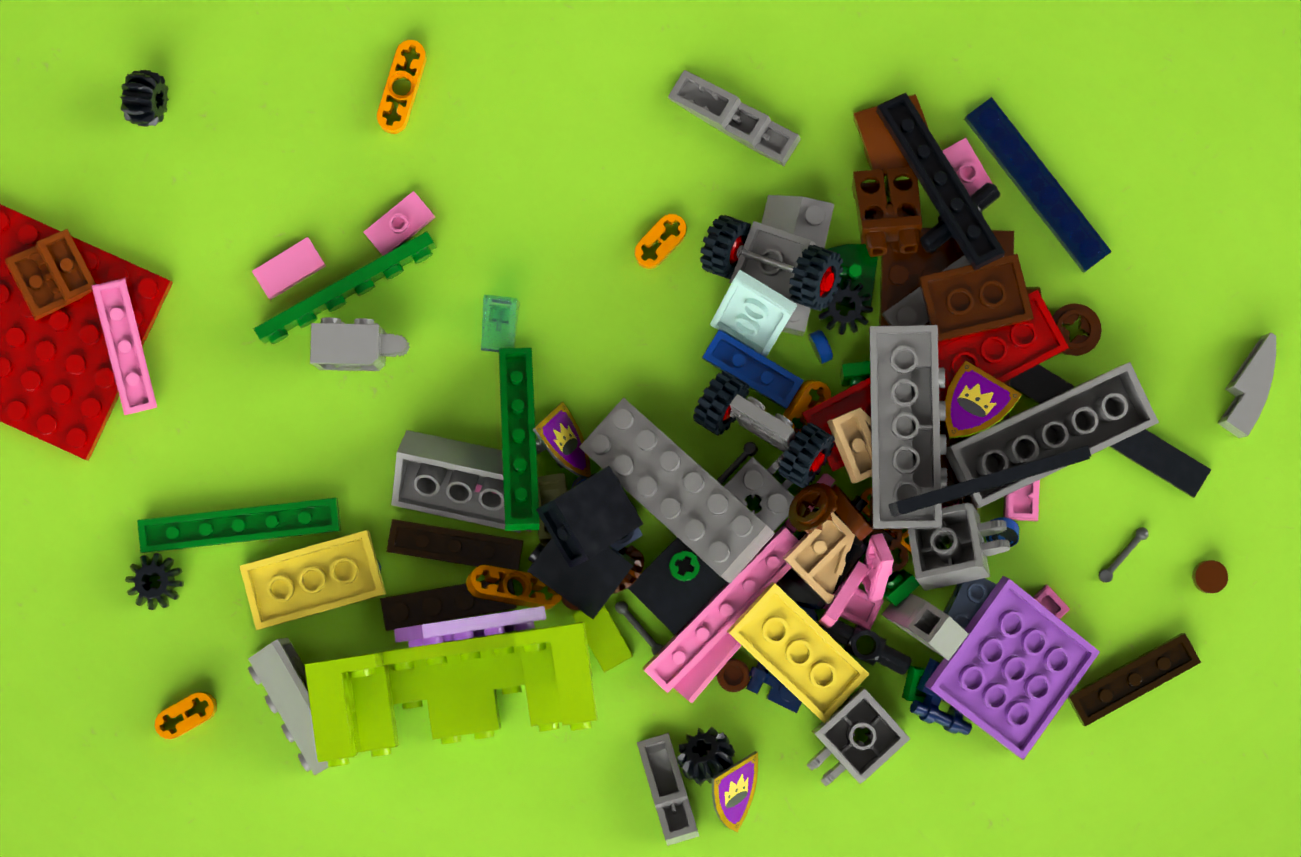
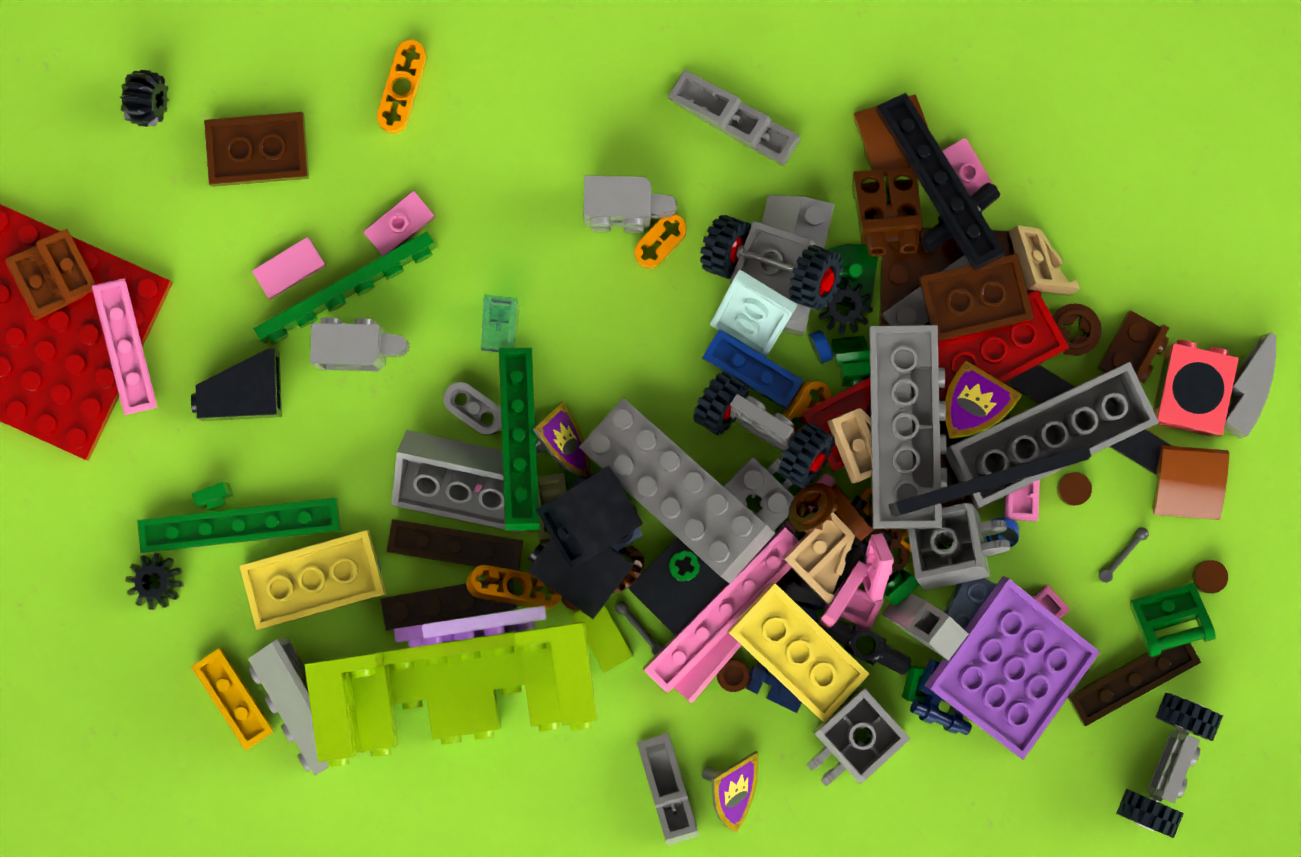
(182, 708): light orange beam -> none
(213, 496): none -> green plate
(233, 699): none -> yellow plate
(242, 391): none -> black slope
(256, 149): none -> reddish brown plate
(474, 409): none -> light grey plate
(623, 203): none -> light grey hinge
(705, 755): black gear -> none
(750, 449): dark grey hinge -> none
(850, 350): none -> green plate
(1037, 185): clear blue plate -> none
(1040, 262): none -> tan wing
(1074, 489): none -> reddish brown tile
(1135, 343): none -> reddish brown bracket
(1169, 776): none -> plate
(1170, 609): none -> green plate
(1191, 482): none -> dark orange slope
(1195, 388): none -> coral brick

